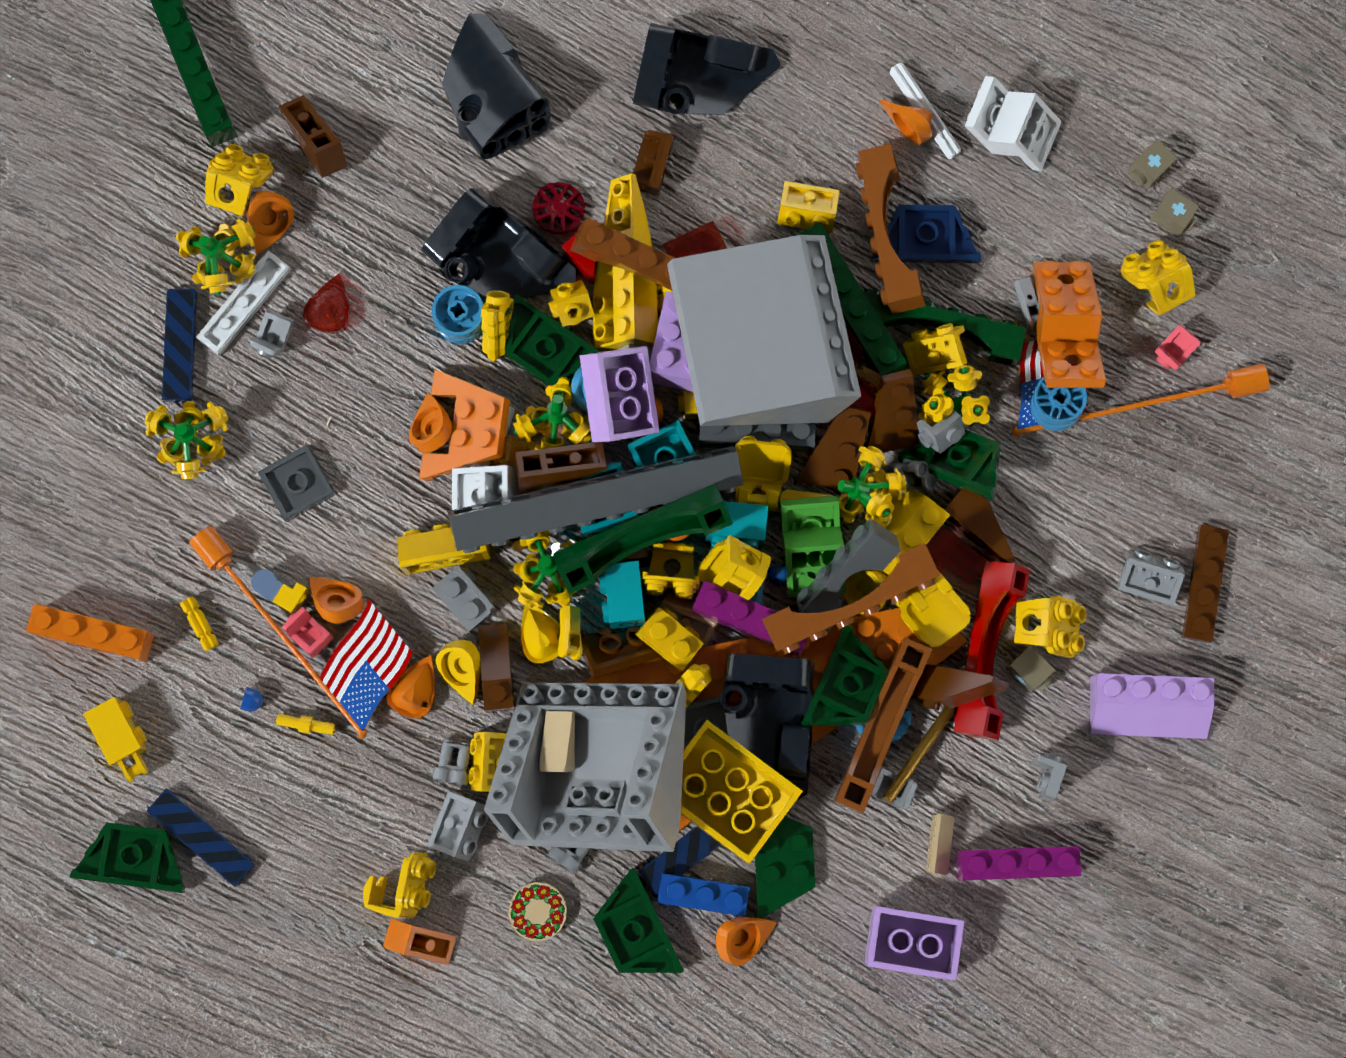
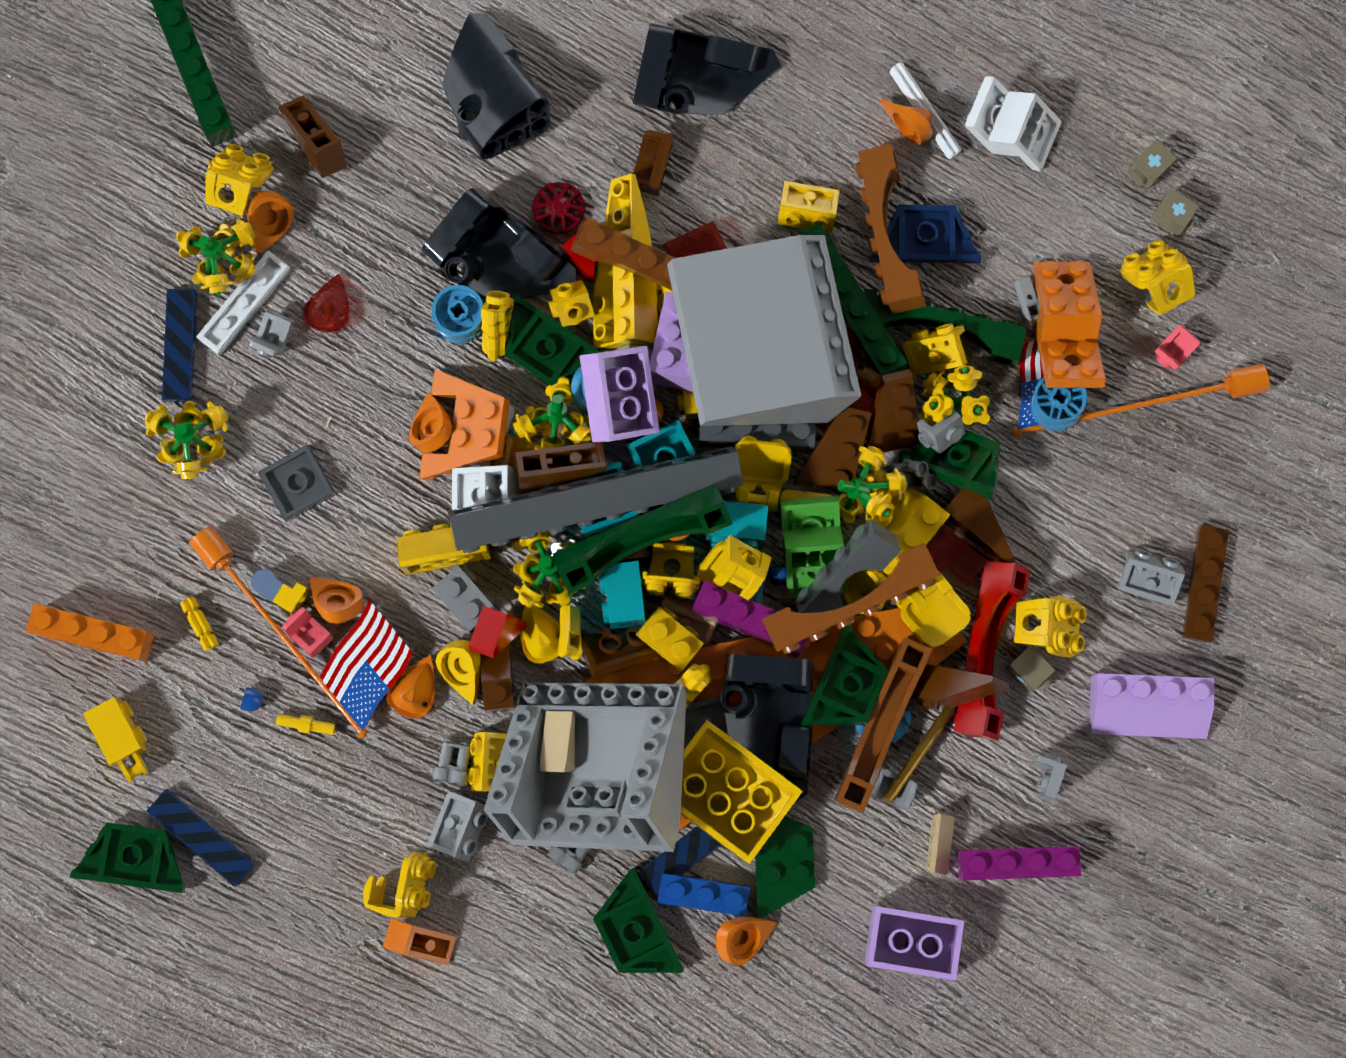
(494, 632): none -> red slope
(537, 911): tile -> none

